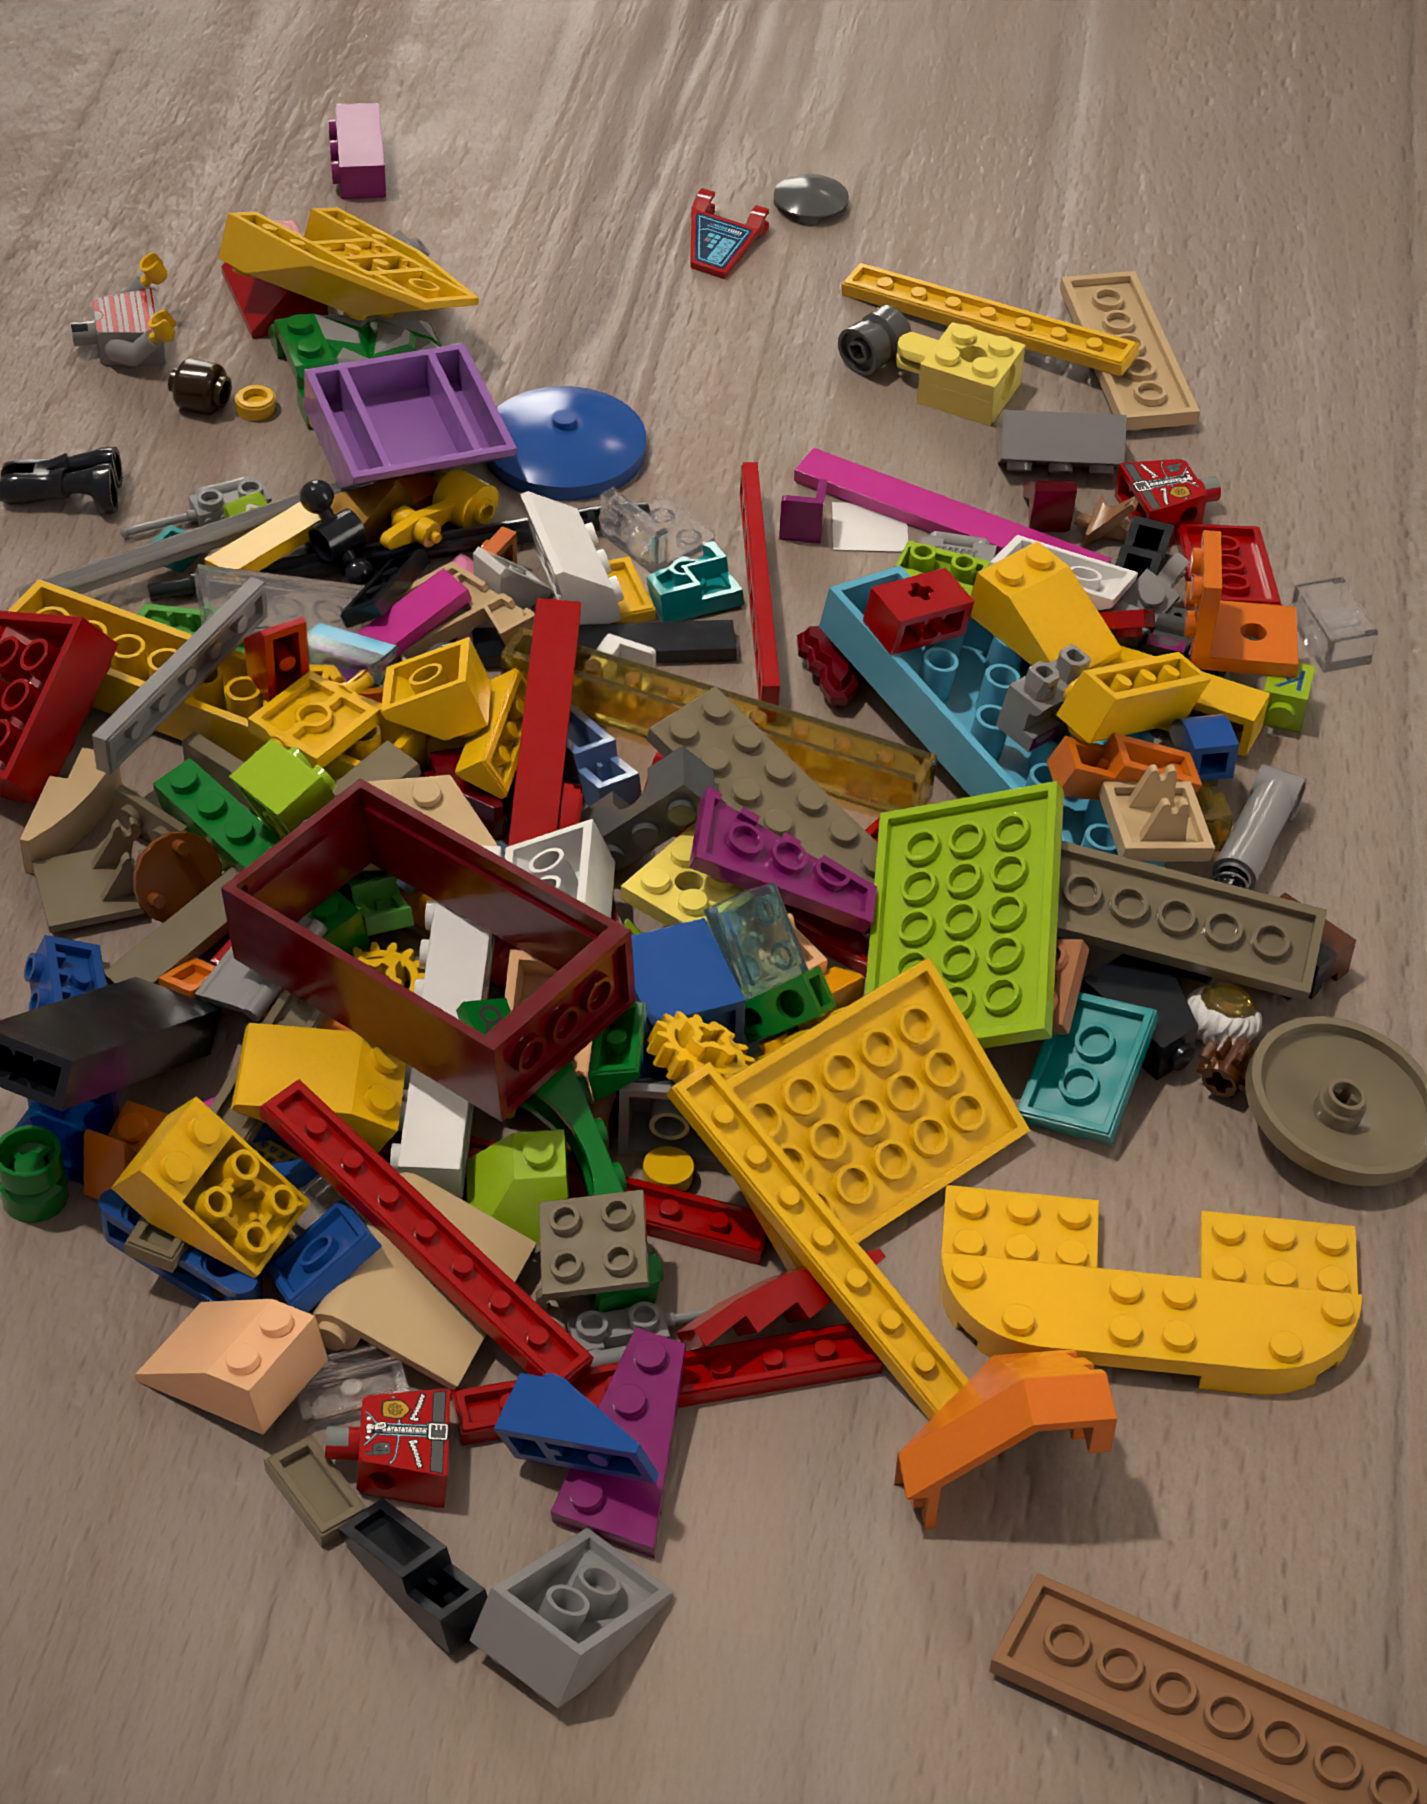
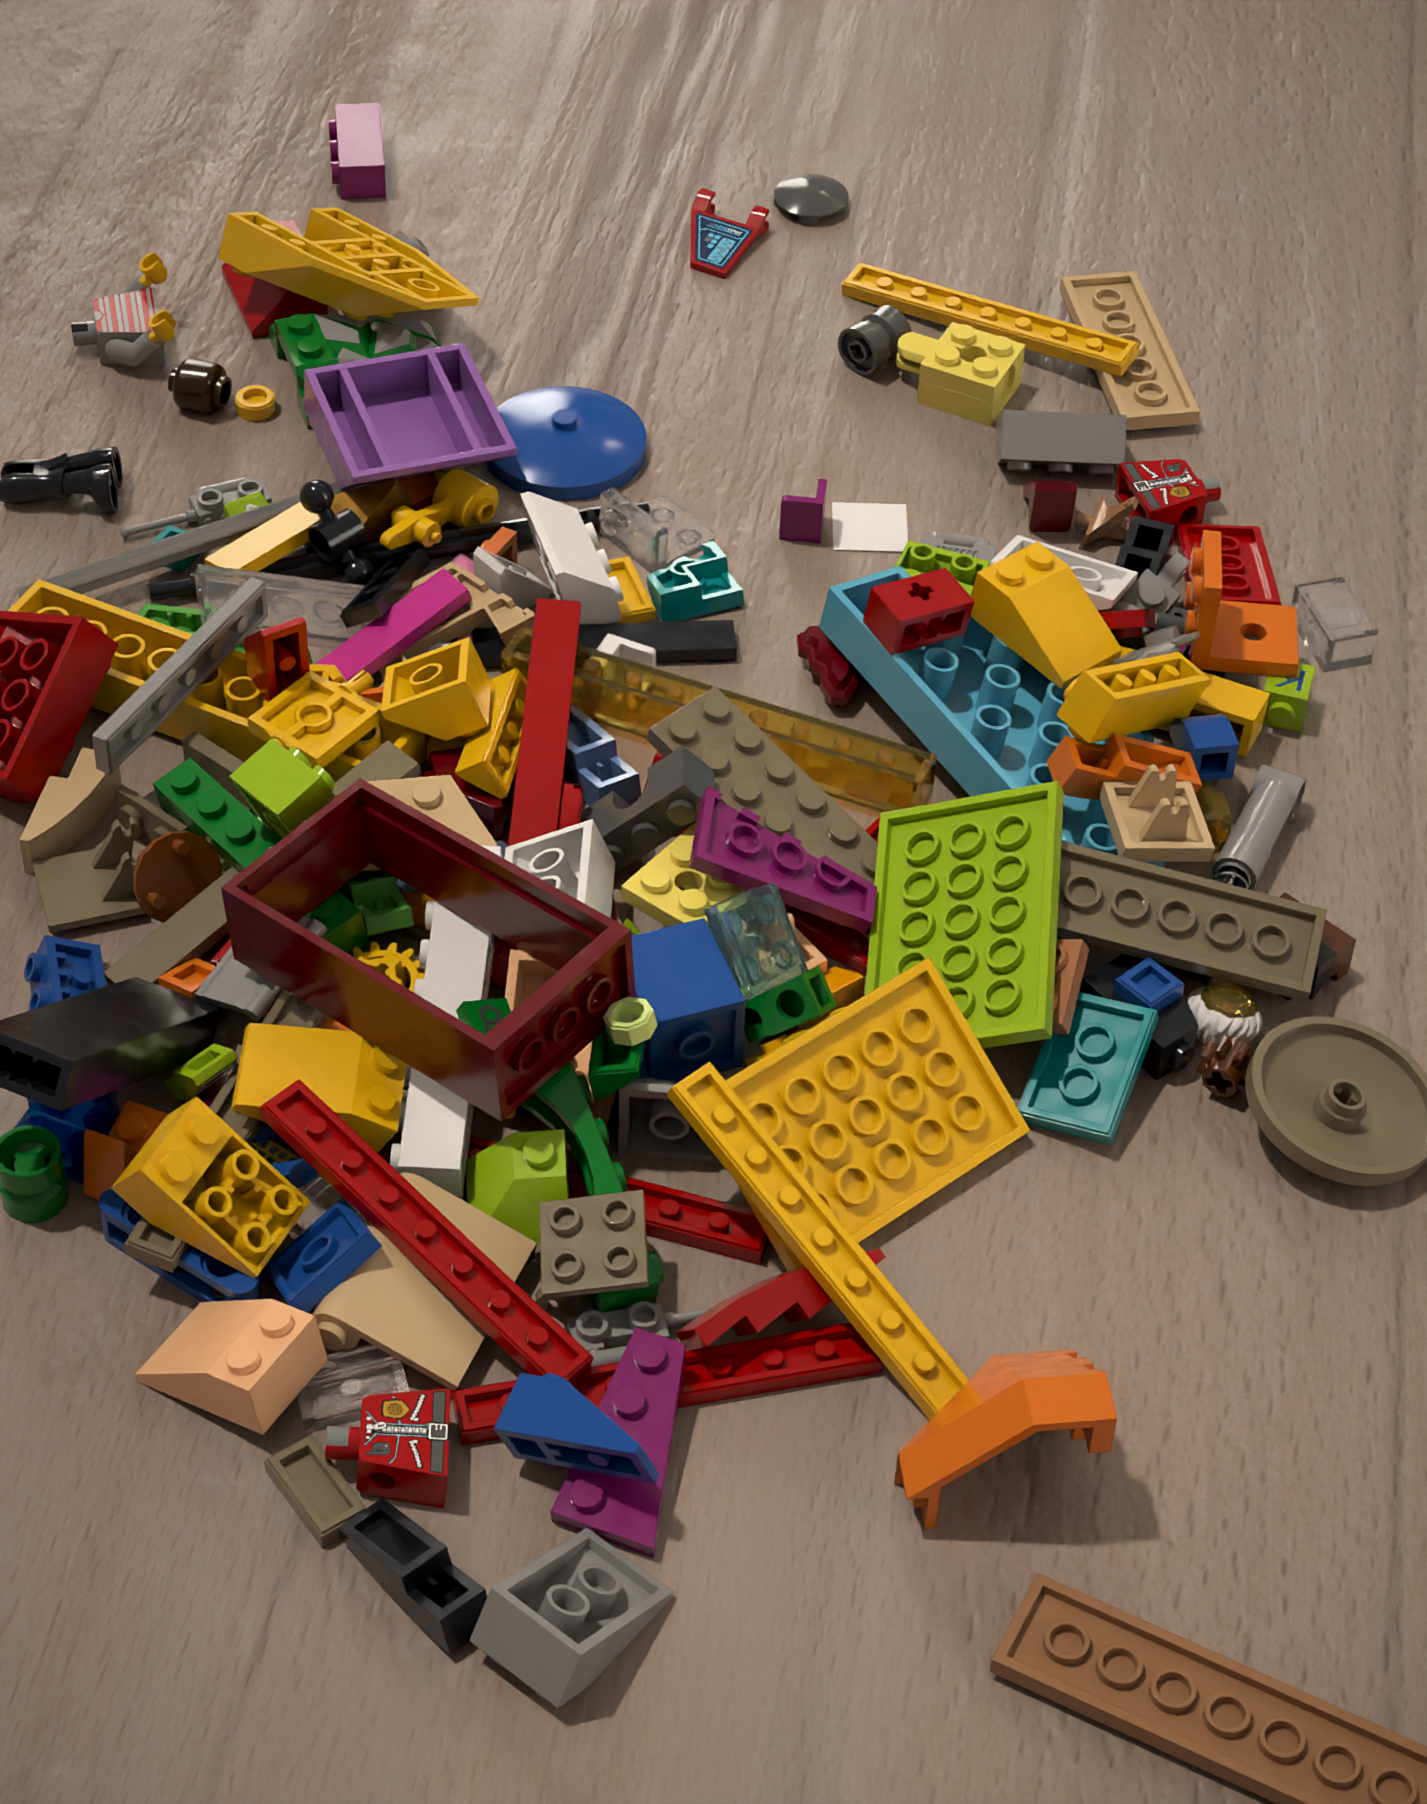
(201, 1072): none -> lime slope
(349, 651): clear light blue slope -> none
(630, 1021): none -> yellowish green tile
(668, 1168): yellow tile -> none
(688, 1044): yellow gear -> none
(759, 585): red tile -> none
(915, 504): dark pink tile -> none
(1034, 700): light grey hips -> none
(1149, 986): none -> blue tile
(1159, 643): none -> light grey plate
(1260, 1319): yellow plate -> none

